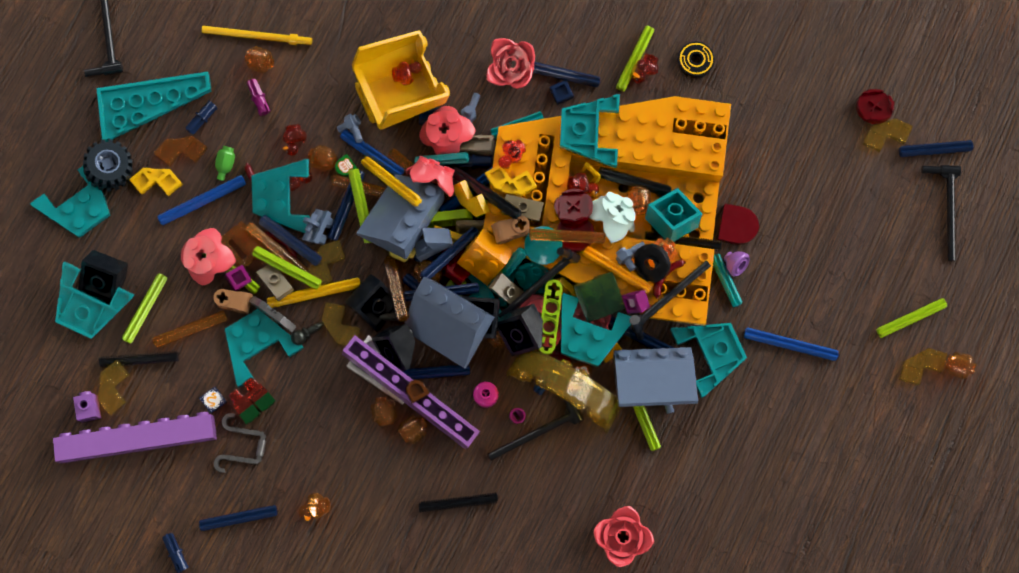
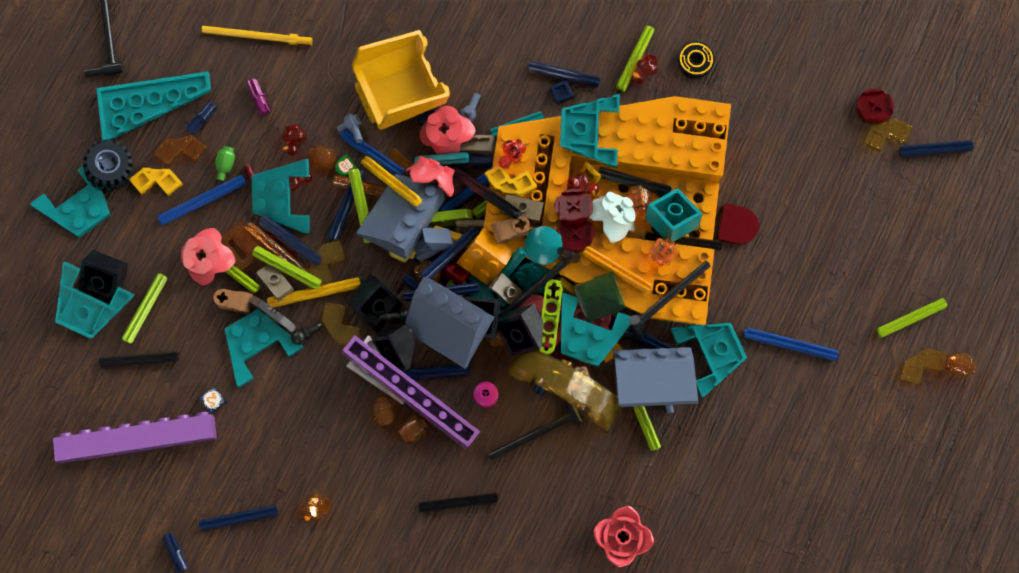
(87, 407): medium lavender brick -> none
(109, 379): clear yellow tile -> none
(189, 329): clear orange axle -> none
(238, 278): magenta slope -> none
(259, 59): clear orange head -> none
(259, 396): hips -> none
(260, 448): flat silver piece -> none
(316, 225): sand blue hips -> none
(396, 289): clear orange axle -> none
(403, 72): clear red animal -> none
(416, 390): reddish brown tile -> none
(475, 205): yellow tile -> none
(503, 53): coral brick -> none
(520, 413): magenta hinge -> none
(567, 236): clear orange axle -> none
(625, 255): sand blue piece -> none
(636, 301): magenta slope -> none
(658, 285): dark red piece -> none
(660, 259): black tile -> none
(726, 281): teal axle -> none
(736, 262): medium lavender brick -> none
(950, 173): black bar -> none

